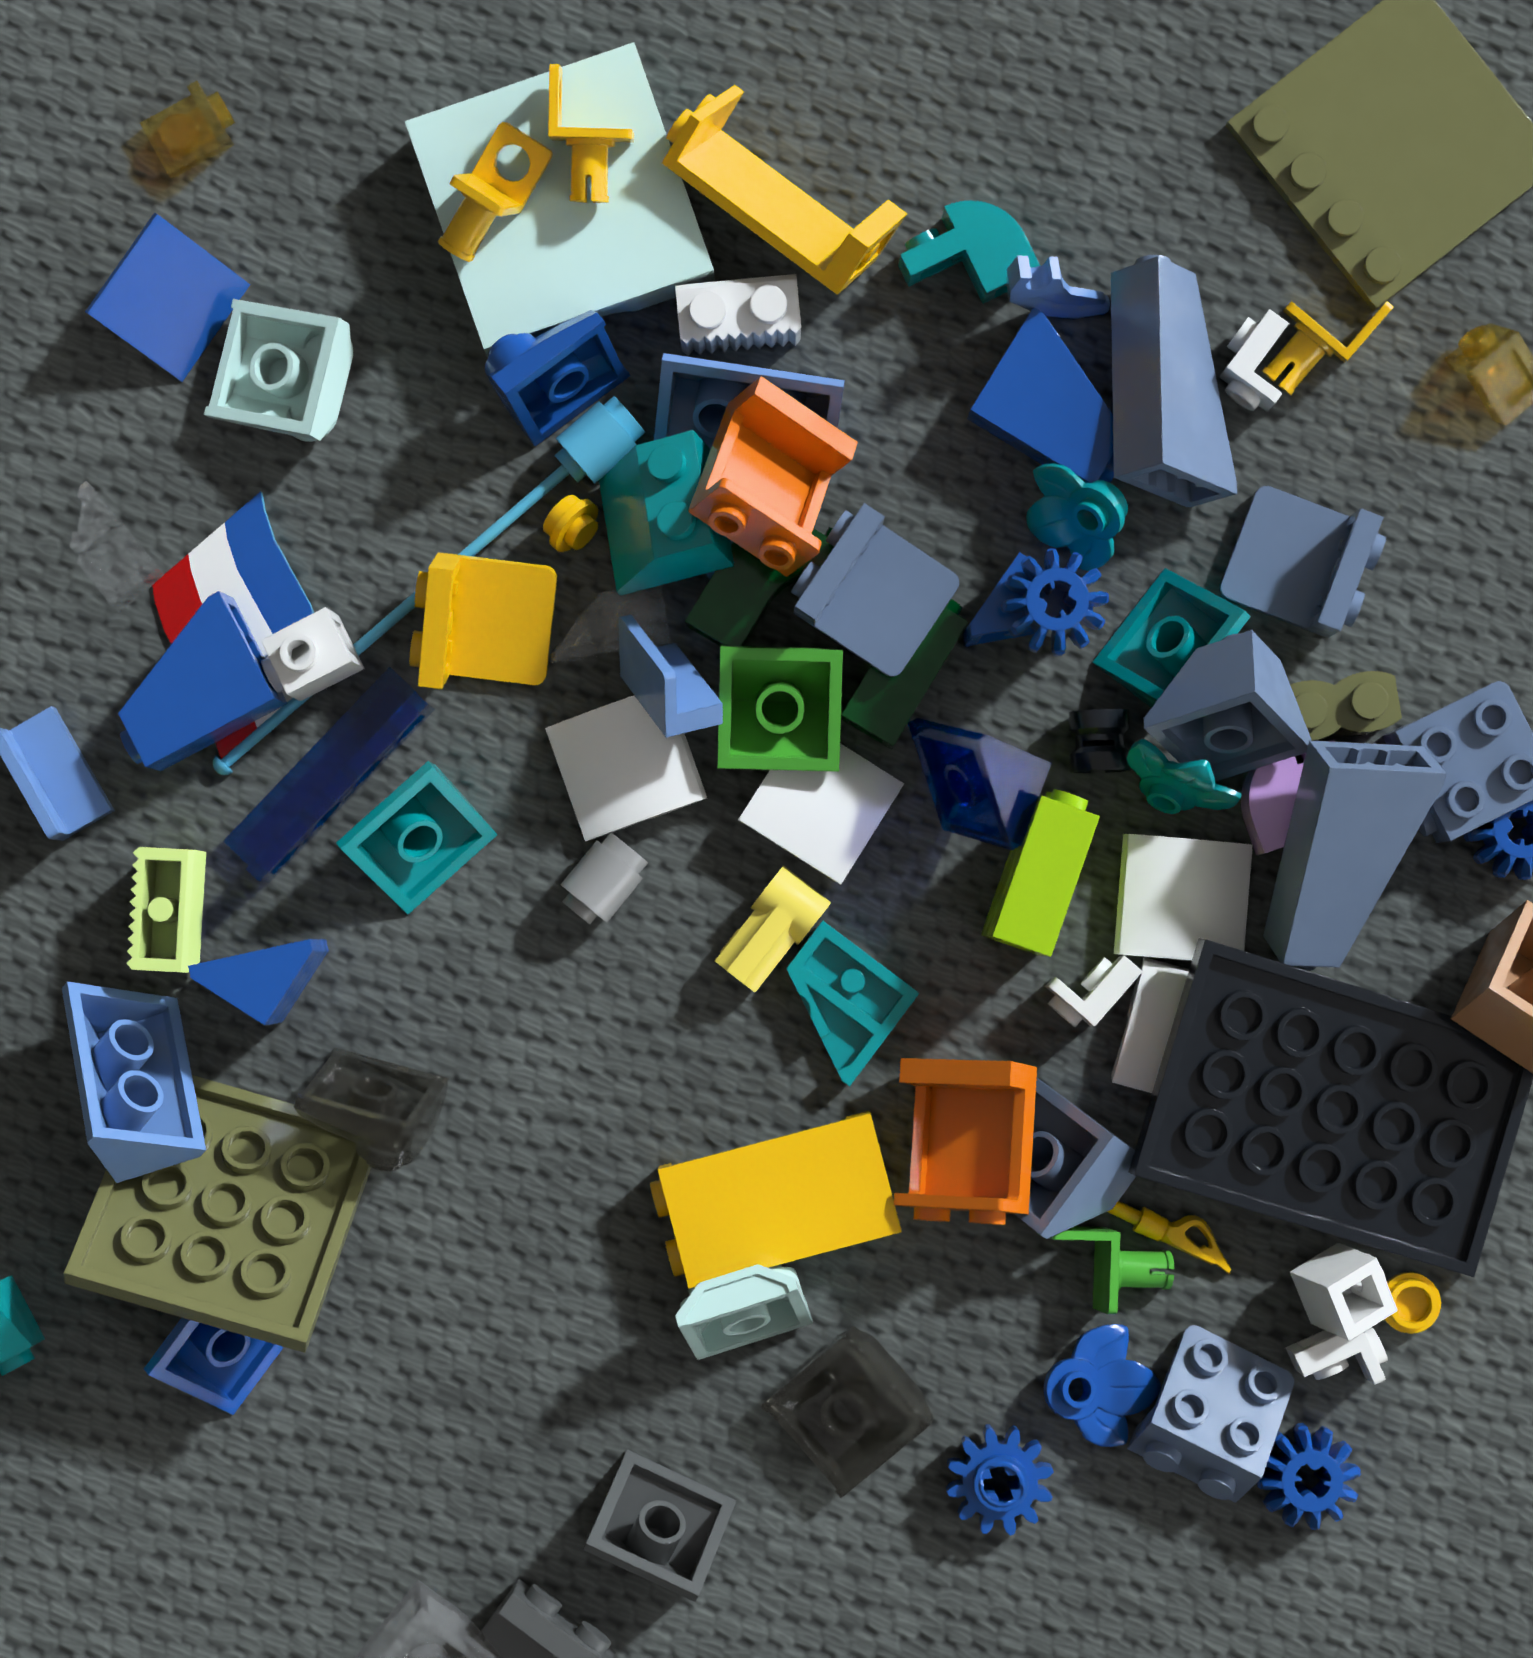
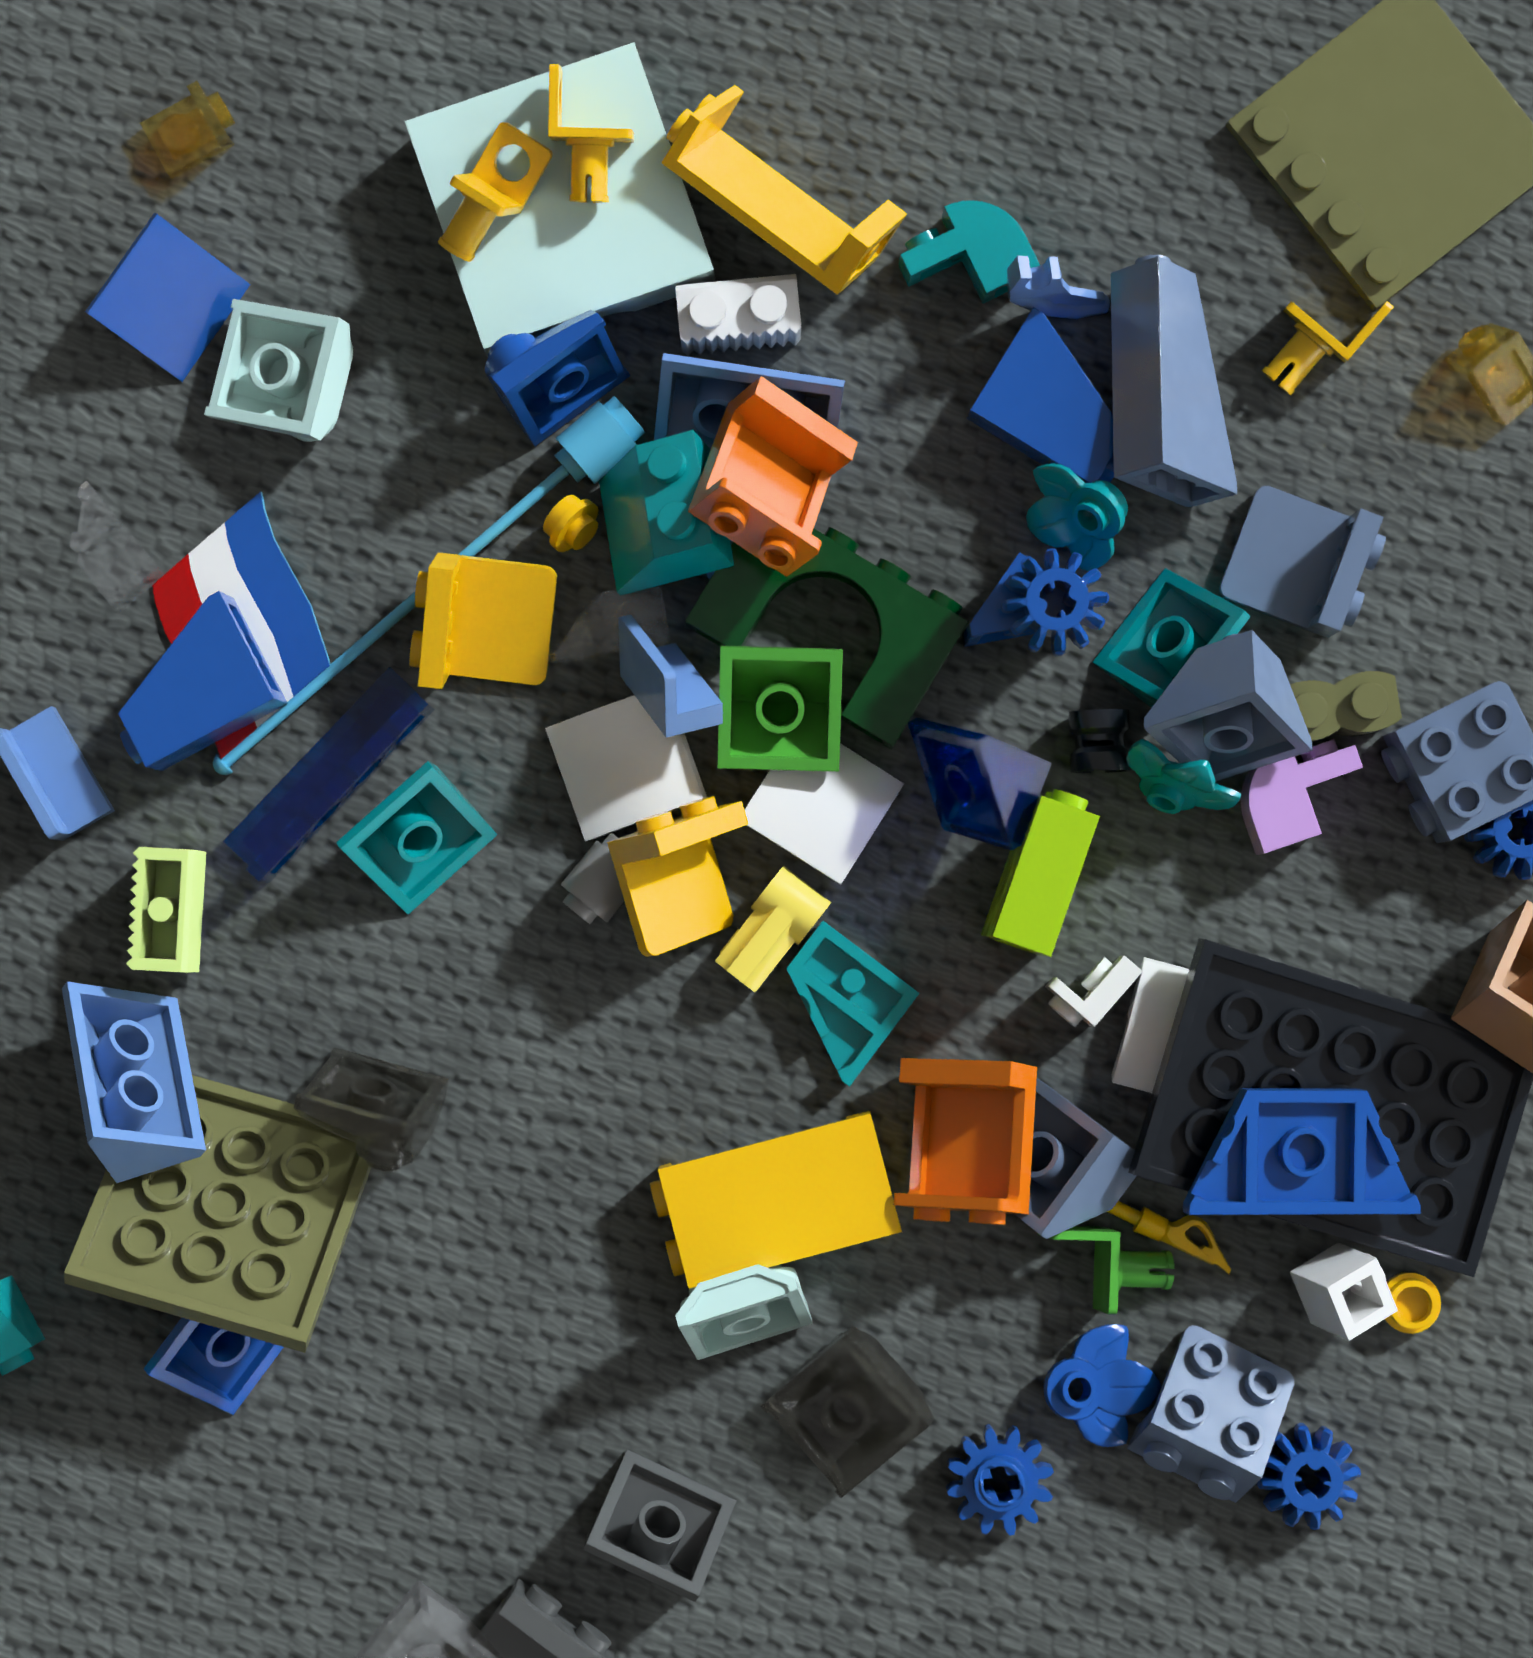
(264, 980): blue slope -> none
(310, 655): white brick -> none
(674, 875): none -> yellow bracket
(874, 592): sand blue bracket -> none
(1180, 893): white slope -> none
(1251, 346): white bracket -> none
(1300, 1157): none -> blue wing
(1327, 1354): white bracket -> none
(1343, 844): sand blue slope -> none

